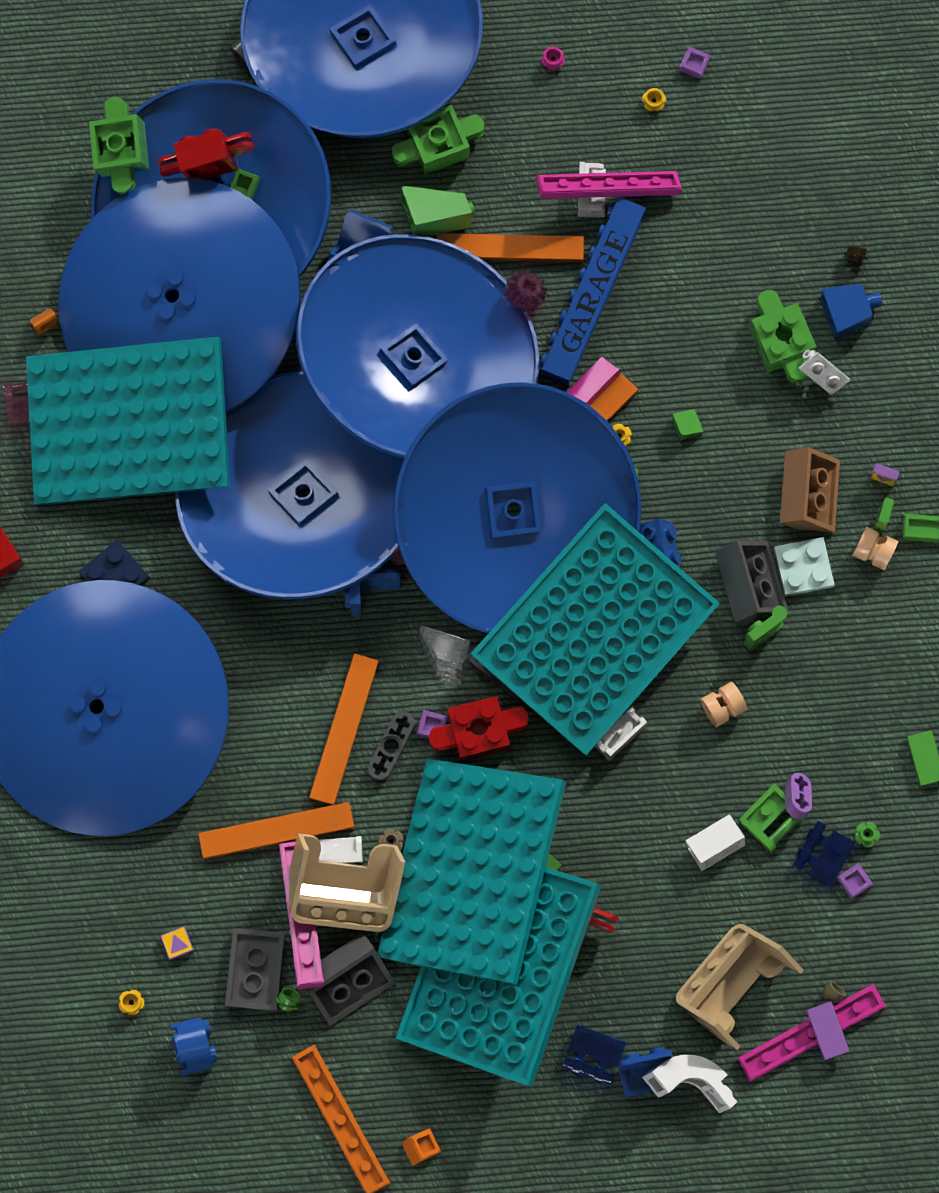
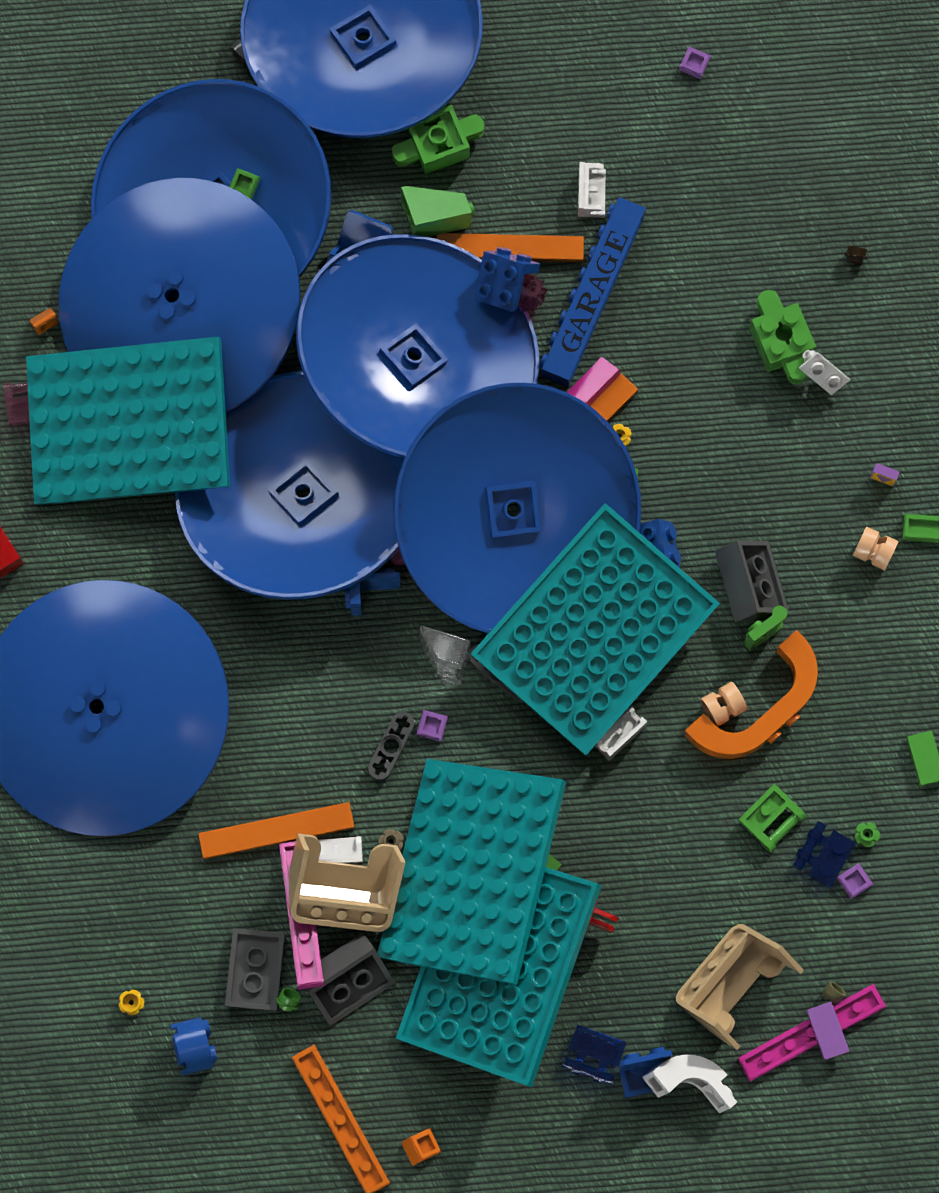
(114, 564): dark blue plate -> none
(119, 145): bright green brick -> none
(177, 943): tile -> none
(206, 155): red brick -> none
(344, 729): orange tile -> none
(478, 729): red brick -> none
(502, 277): none -> blue bracket
(557, 54): dark pink plate -> none
(608, 184): dark pink tile -> none
(657, 94): yellow plate -> none
(686, 424): bright green slope -> none
(715, 842): white hinge -> none
(728, 745): none -> orange arch
(803, 566): light aqua plate -> none
(804, 796): medium lavender beam -> none
(809, 490): medium nougat slope -> none
(848, 308): blue torso -> none
(883, 515): bright green tile -> none

